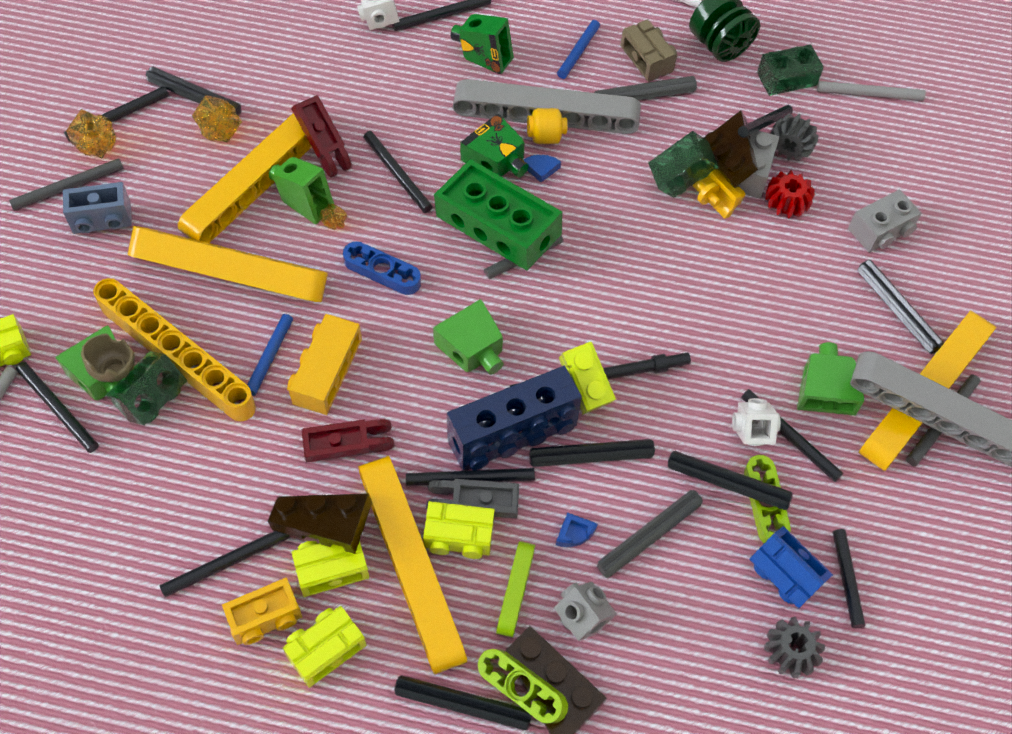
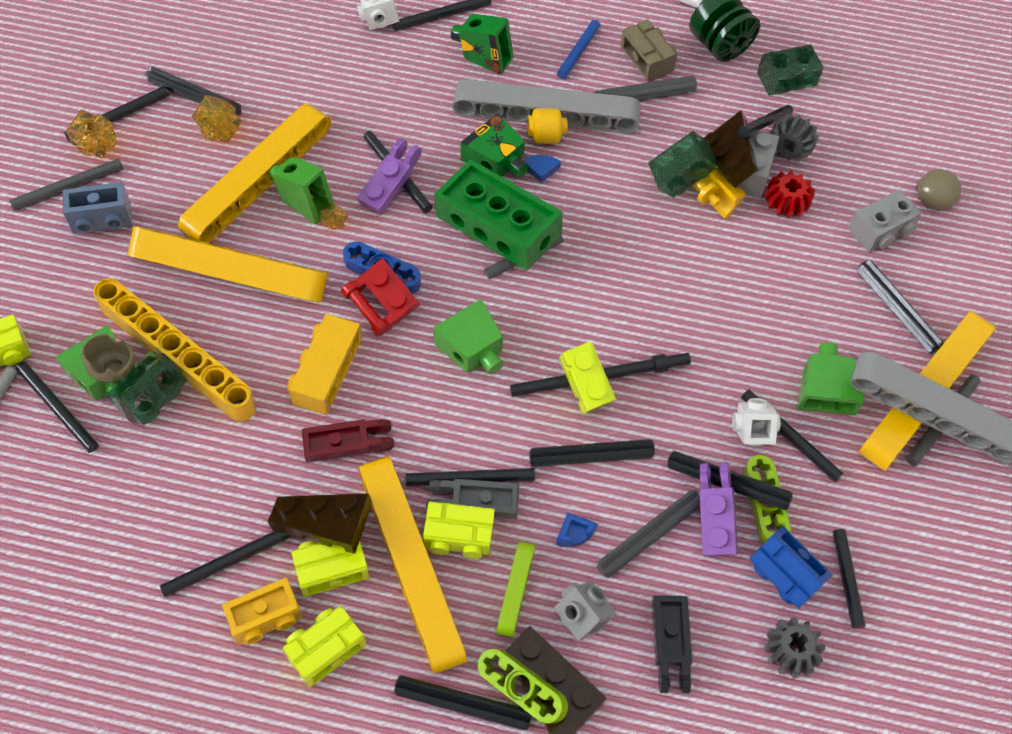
(269, 353): blue bar -> none
(322, 134): dark red hinge -> none
(388, 290): none -> red plate
(389, 177): none -> medium lavender hinge
(512, 410): dark blue brick -> none
(672, 640): none -> black hinge
(718, 513): none -> medium lavender hinge
(871, 90): light grey bar -> none
(939, 189): none -> dark tan hair

